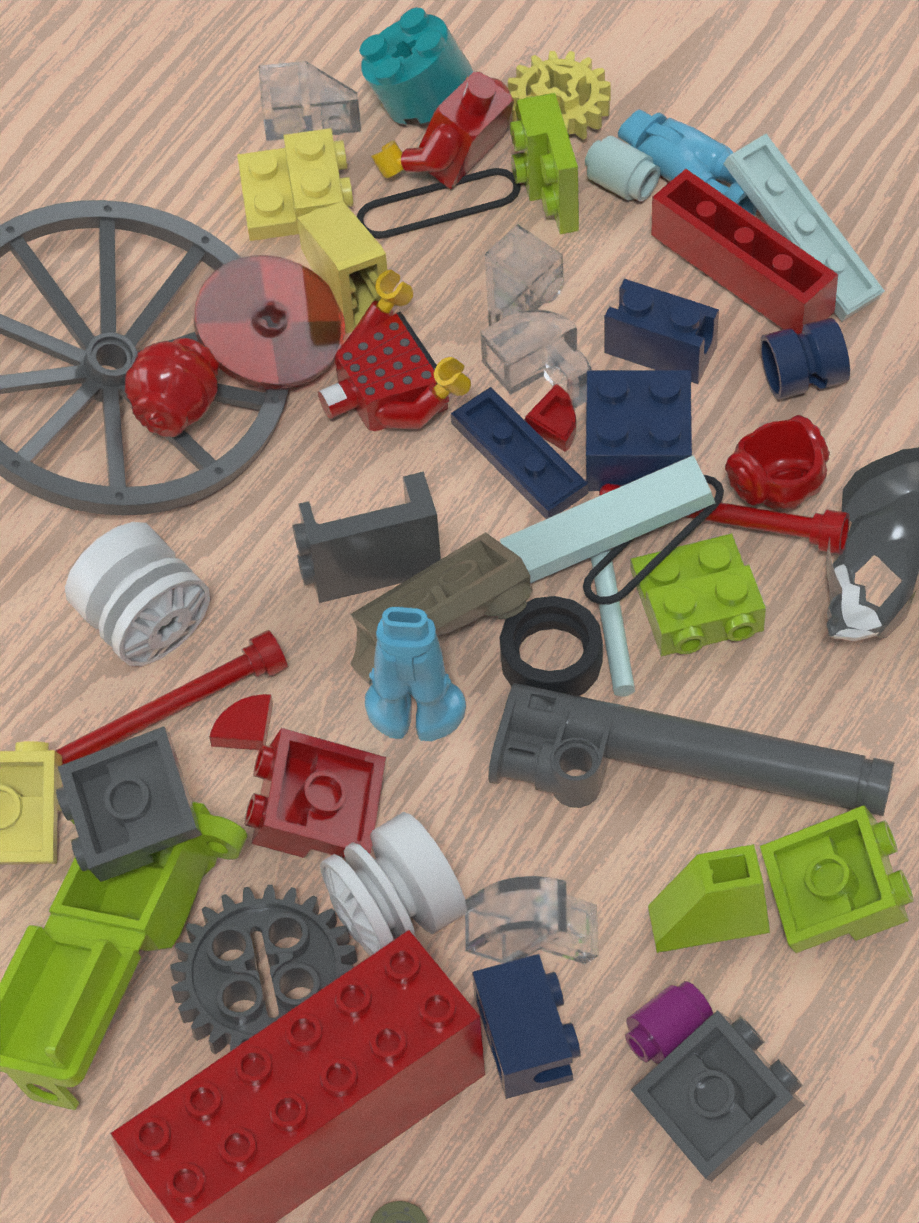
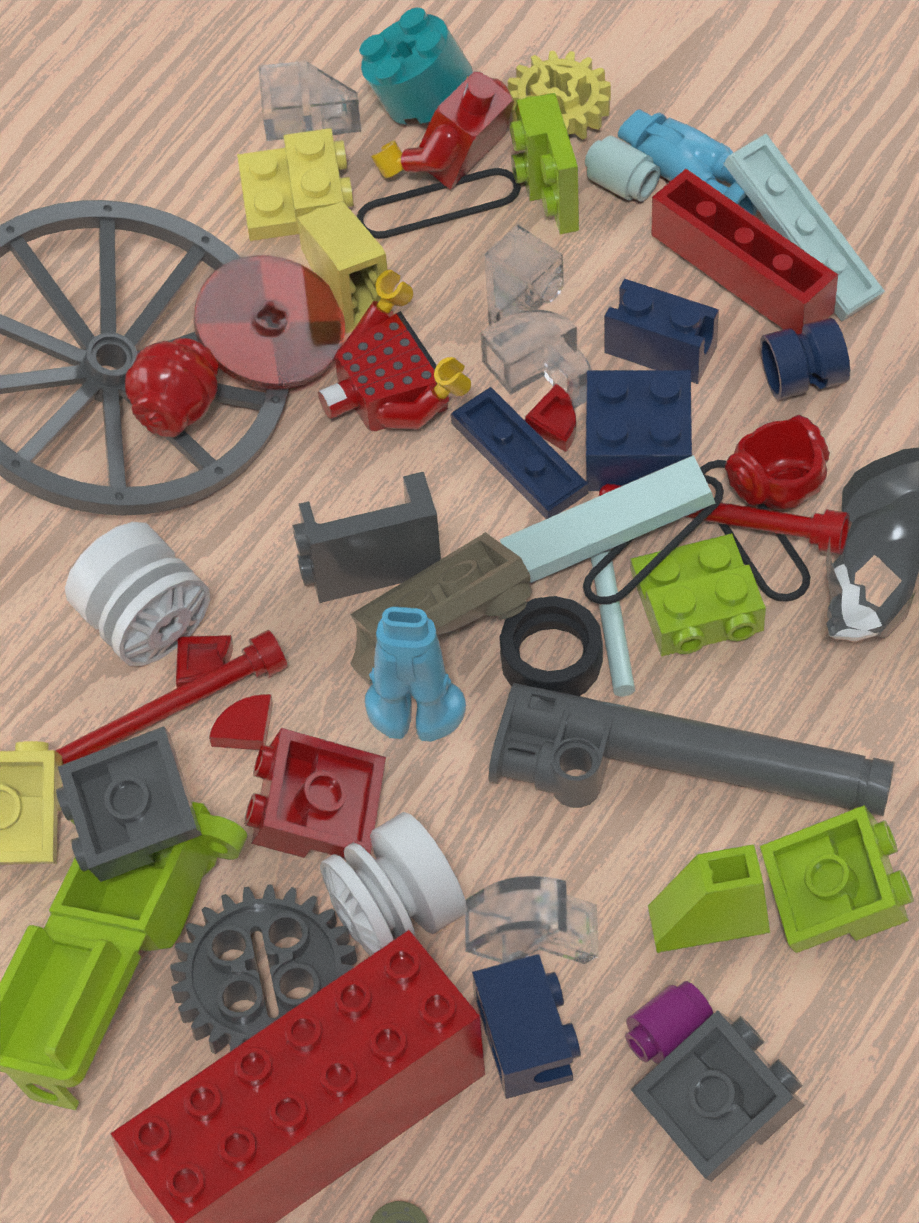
(201, 655): none -> red tile
(747, 561): none -> black piece

